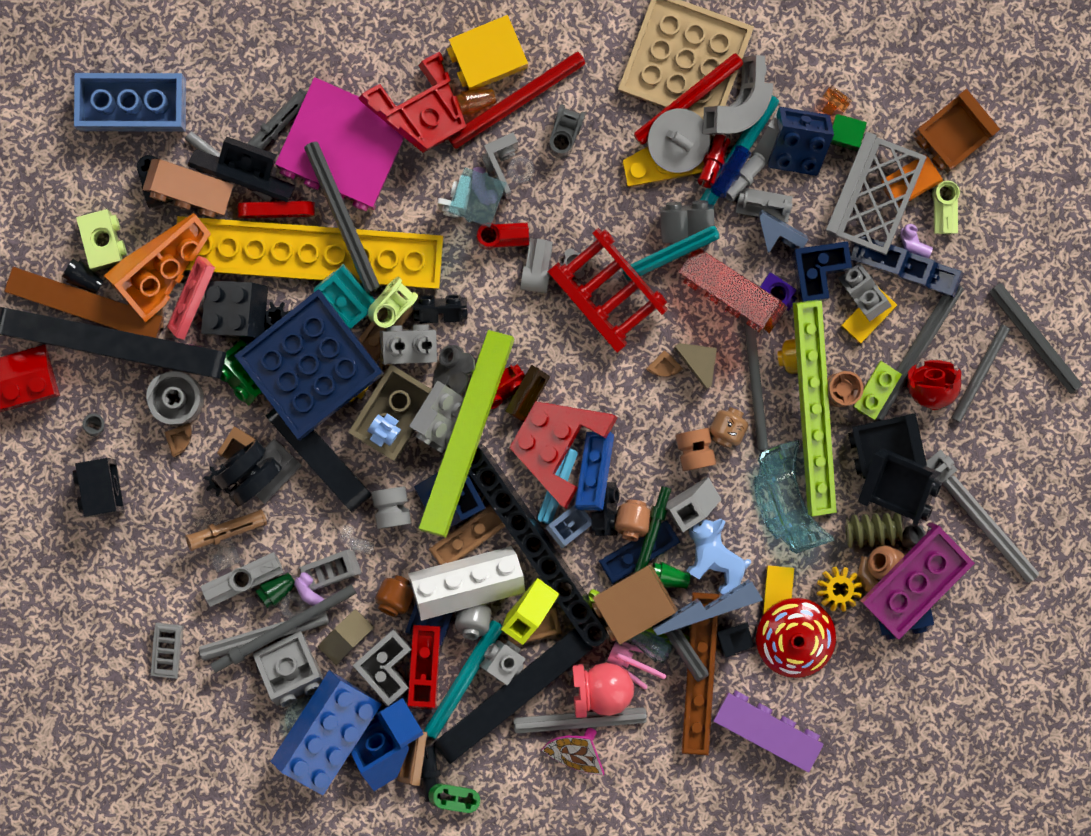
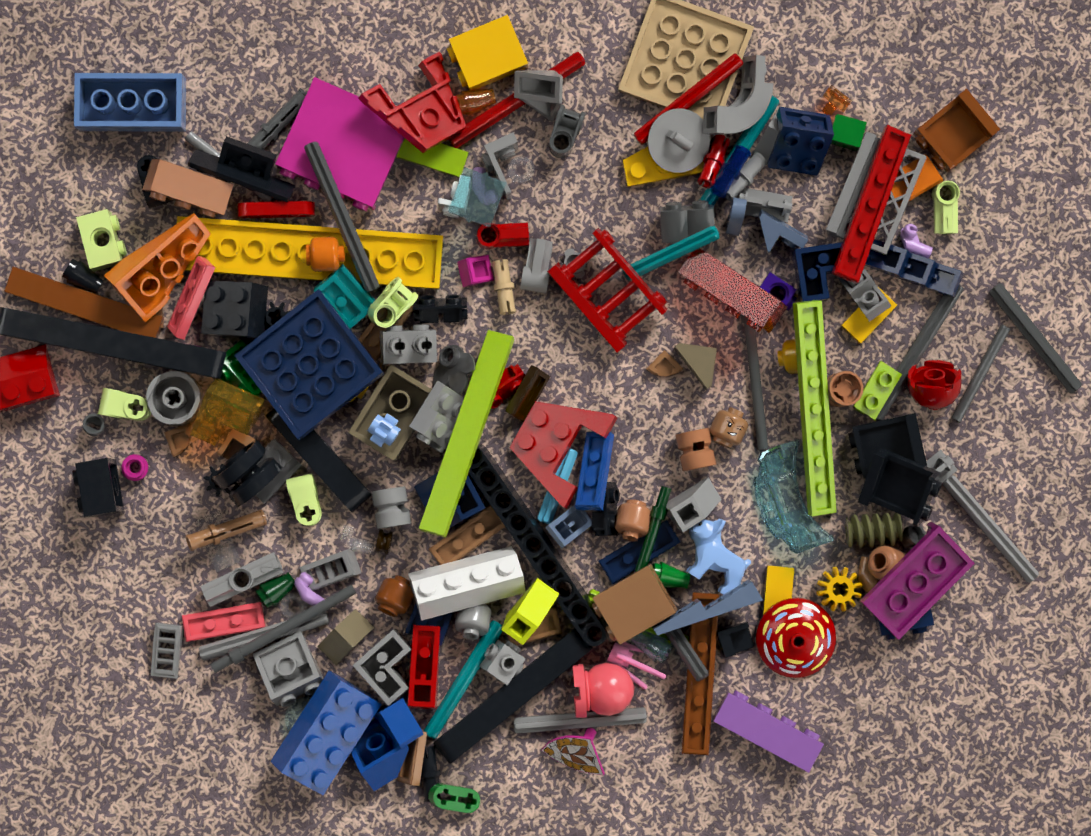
(120, 405): none -> yellowish green piece
(126, 467): none -> dark pink plate
(223, 621): none -> coral tile
(224, 407): none -> clear yellow brick
(302, 494): none -> yellowish green piece
(324, 254): none -> orange head
(384, 541): none -> dark brown bush
(439, 158): none -> lime tile
(475, 270): none -> dark pink slope
(503, 287): none -> tan pin
(540, 90): none -> light grey slope
(736, 216): none -> sand blue beam
(871, 204): none -> red tile

